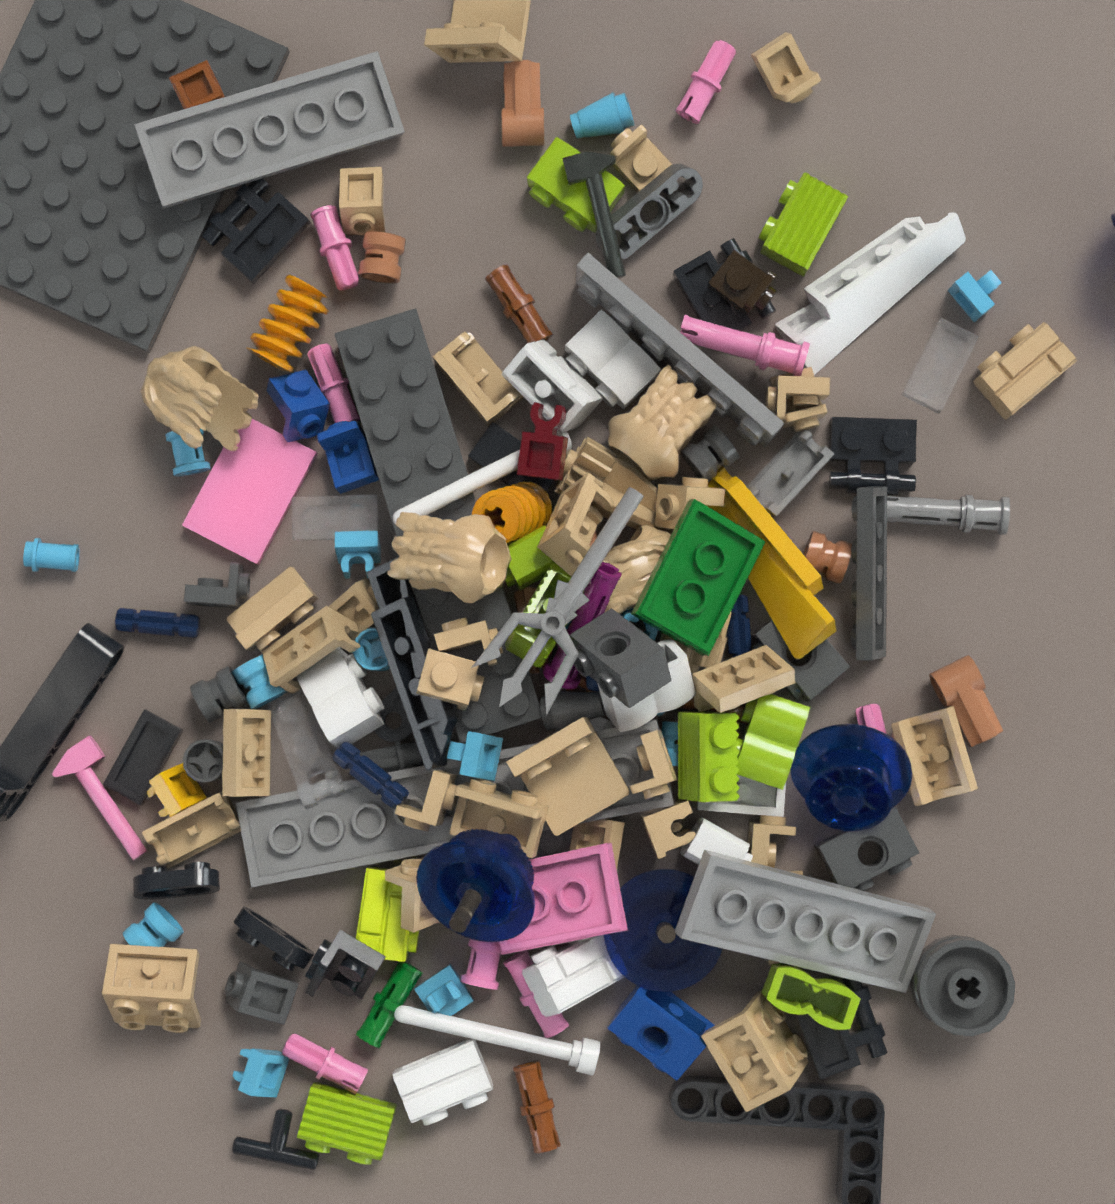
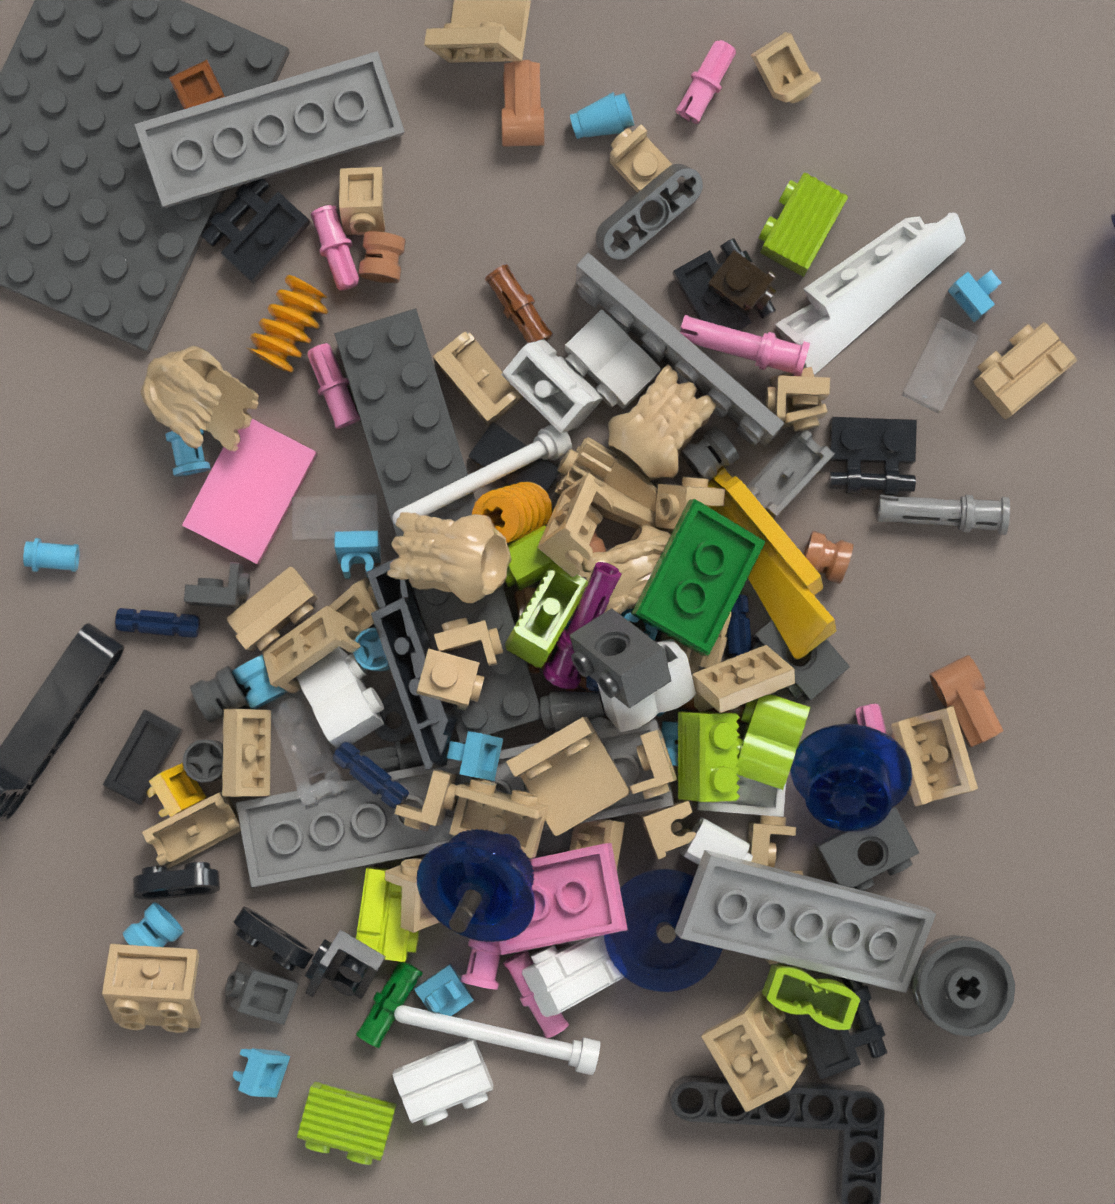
(79, 761): bright pink piece -> none
(276, 1148): black piece -> none
(300, 404): blue bracket -> none
(325, 1063): bright pink axle -> none
(348, 456): blue bracket -> none
(537, 1106): dark orange pin -> none
(543, 452): dark red plate -> none
(551, 186): lime brick -> none
(561, 610): light grey piece -> none
(588, 168): pearl dark grey piece -> none
(683, 1027): blue brick -> none
(870, 587): dark grey plate -> none

